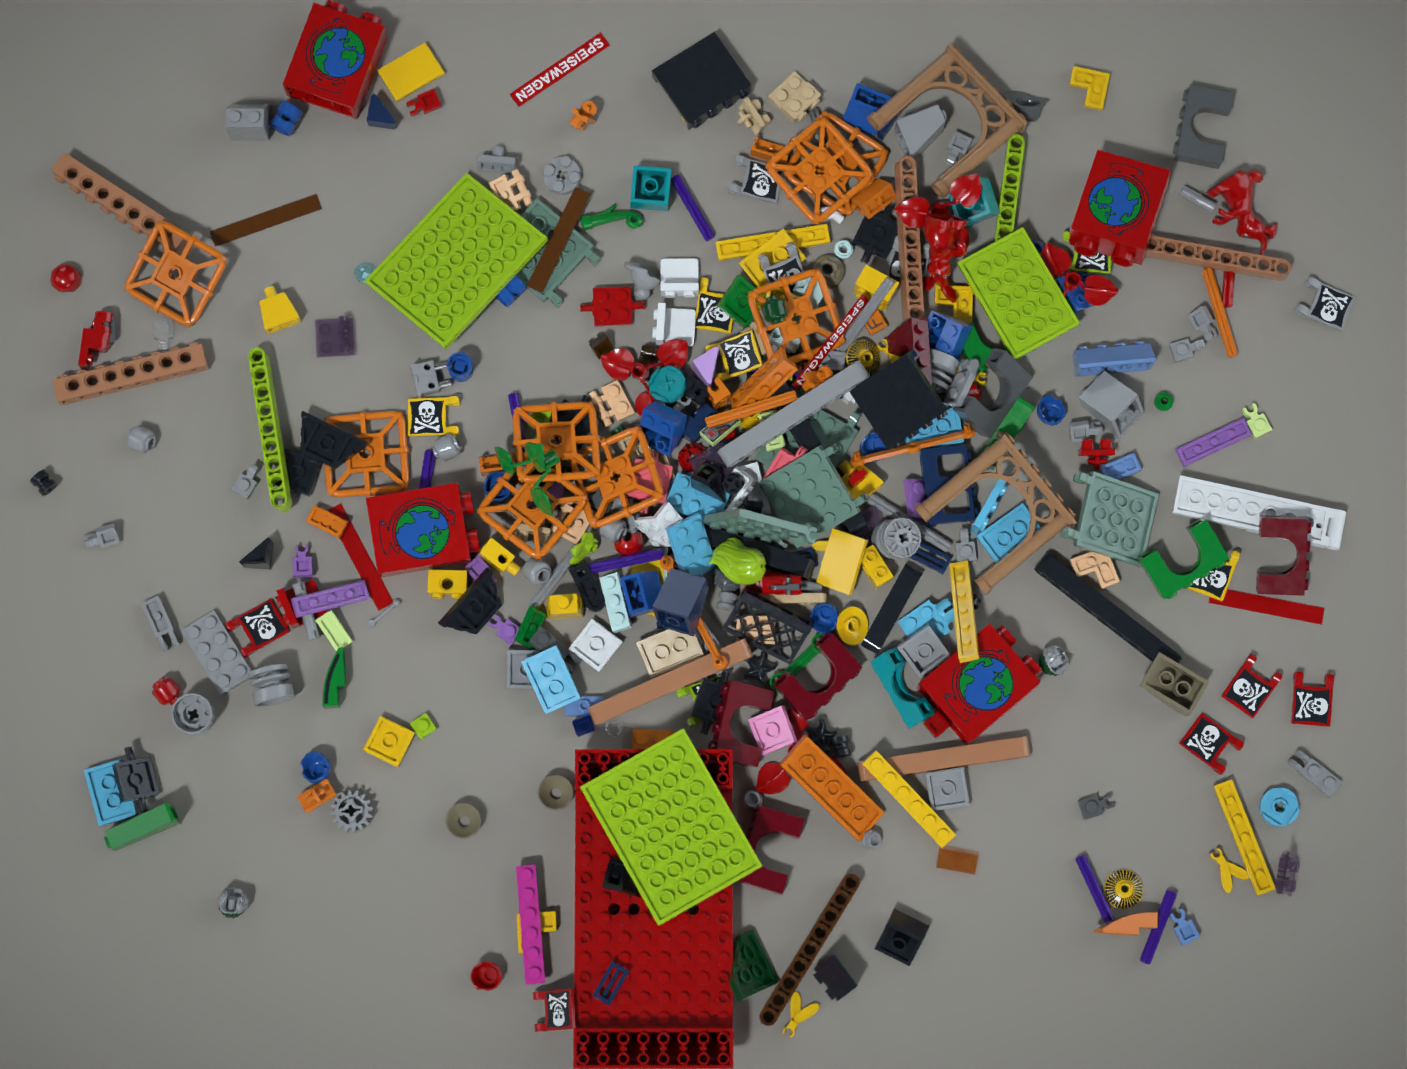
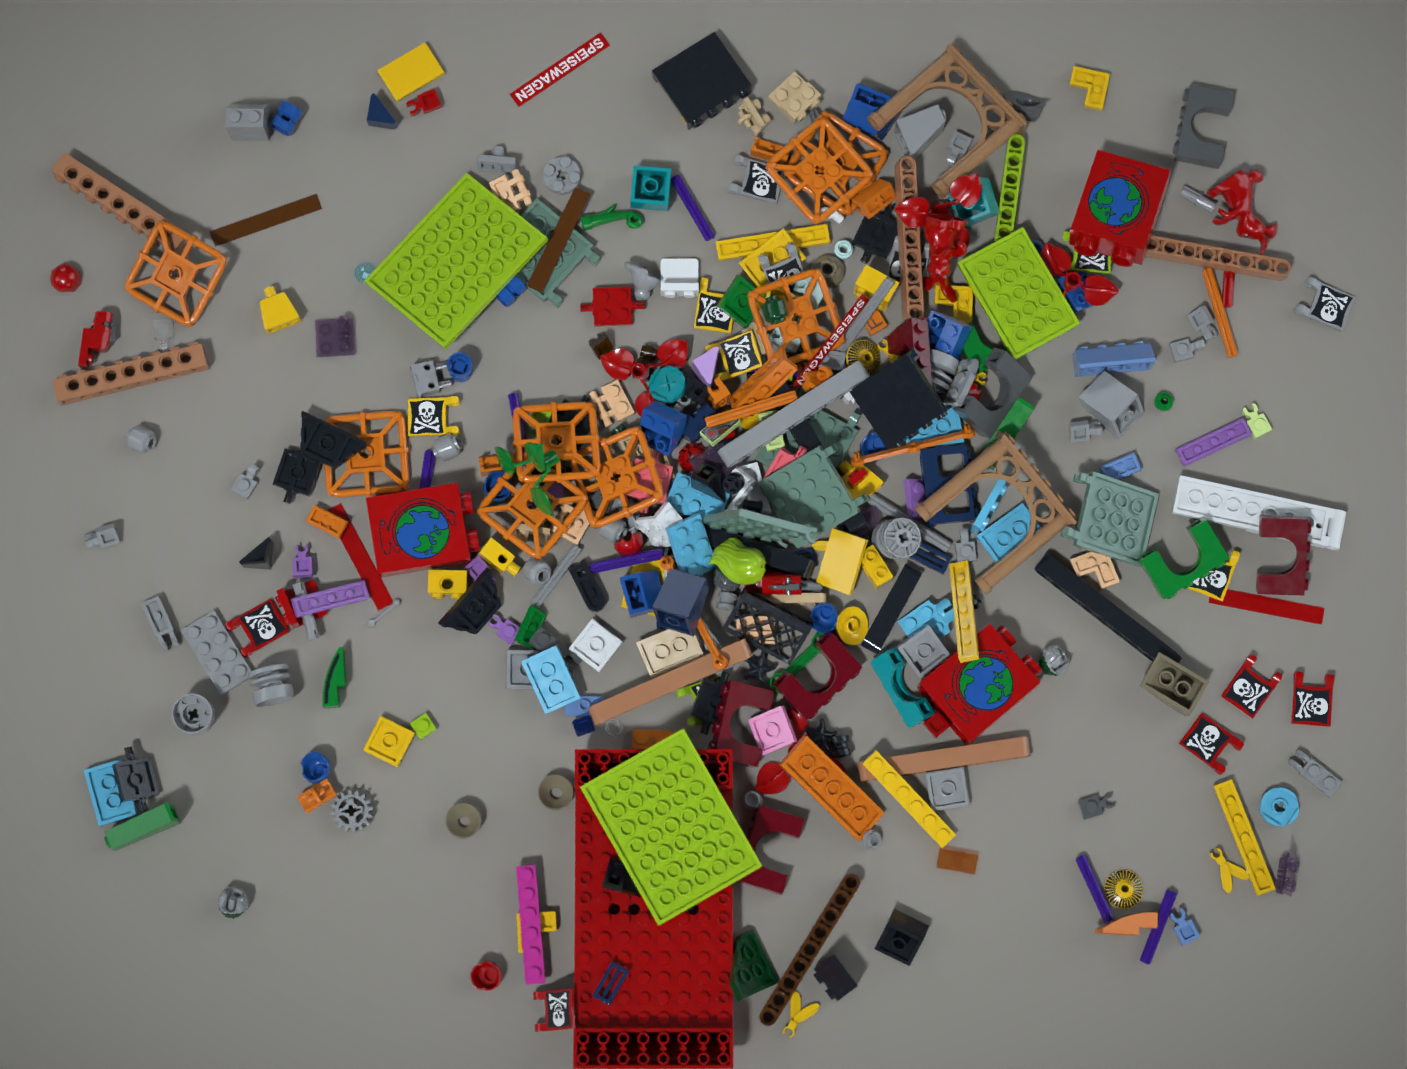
(43, 482): black wheel -> none
(166, 691): red head -> none
(275, 435): lime beam -> none
(333, 630): yellowish green tile -> none
(336, 59): red brick -> none
(564, 606): yellow torso -> none
(583, 115): orange hips -> none
(587, 546): lime plate -> none
(615, 602): light aqua plate -> none
(674, 324): white bracket -> none
(1050, 410): blue hair -> none
(1105, 450): red hips -> none

